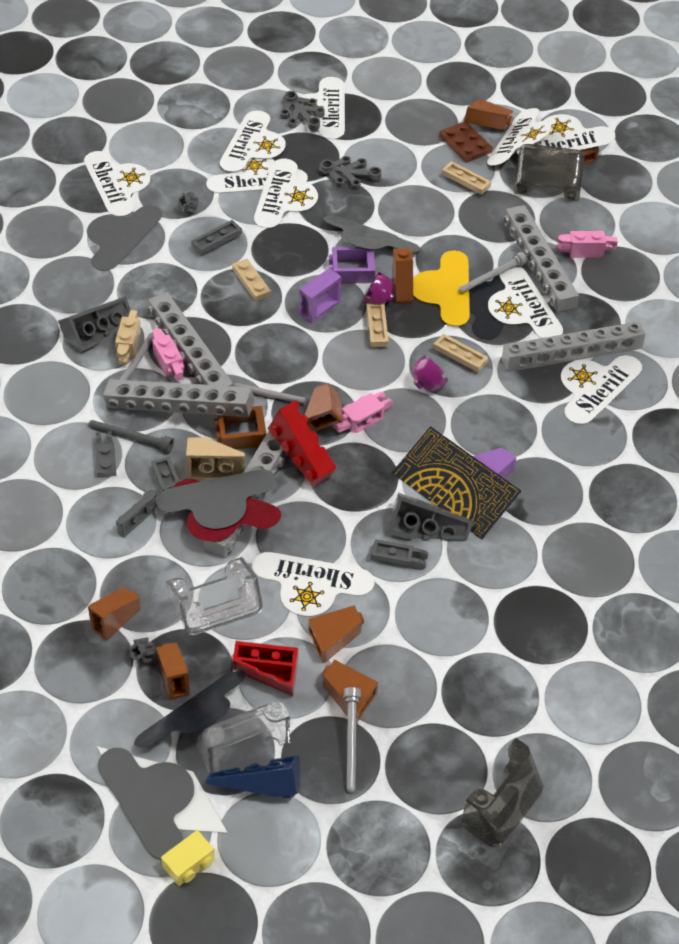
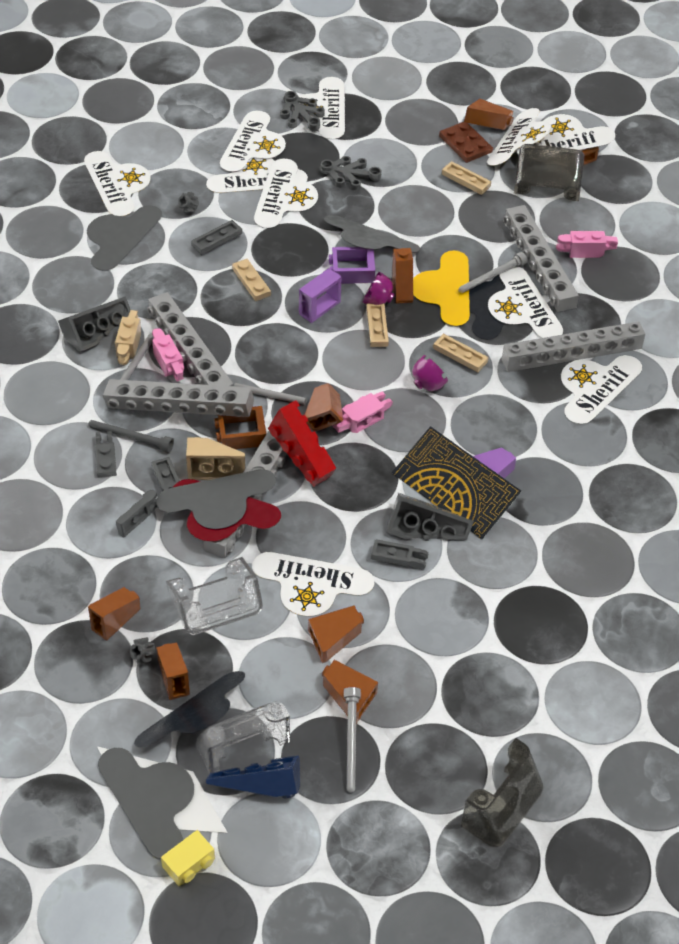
(268, 664): red wedge -> none

